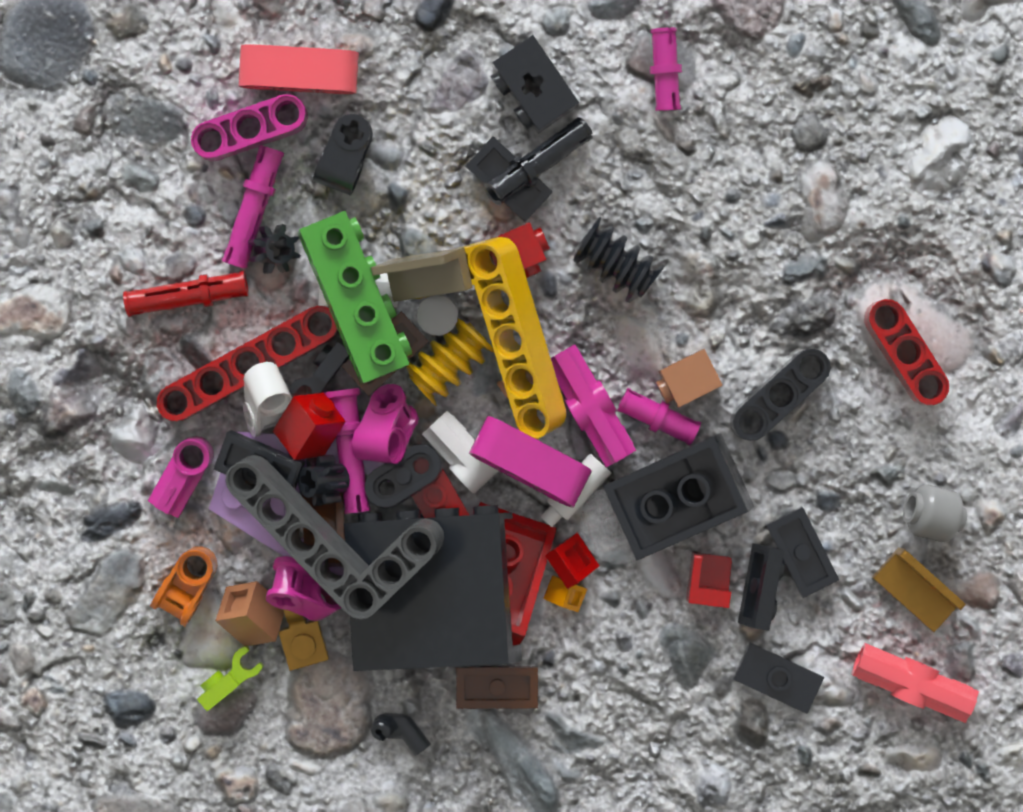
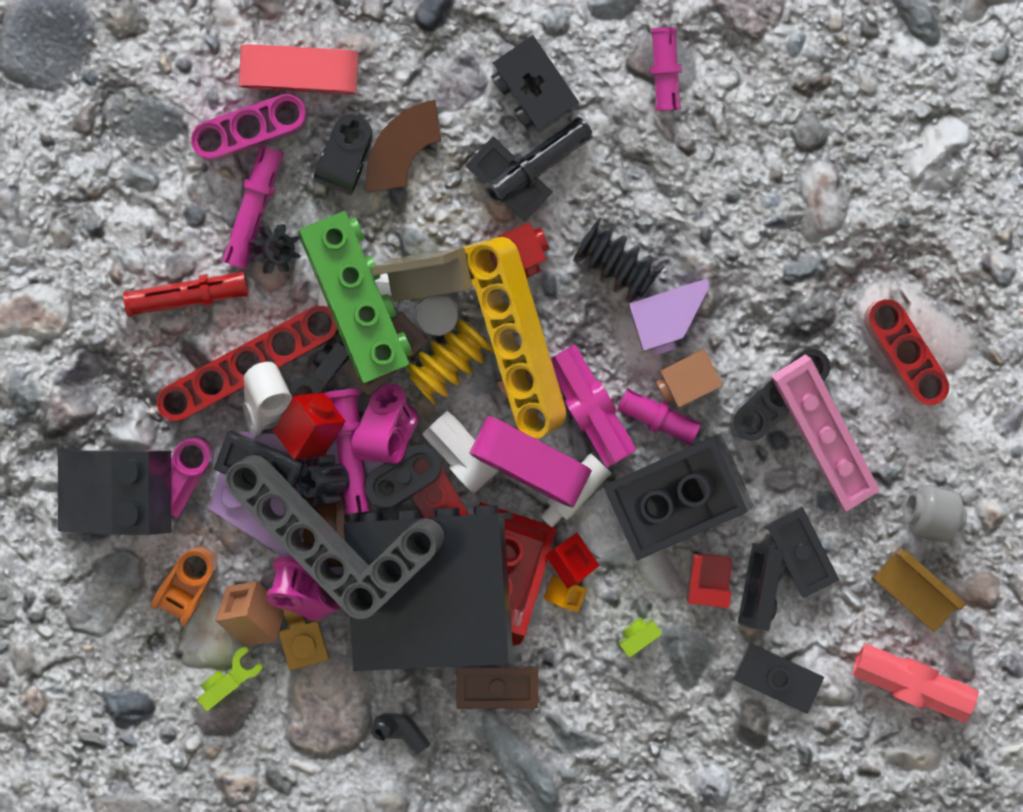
(114, 491): none -> black slope
(399, 145): none -> reddish brown tile
(638, 635): none -> lime plate
(666, 316): none -> lavender slope
(825, 433): none -> bright pink plate

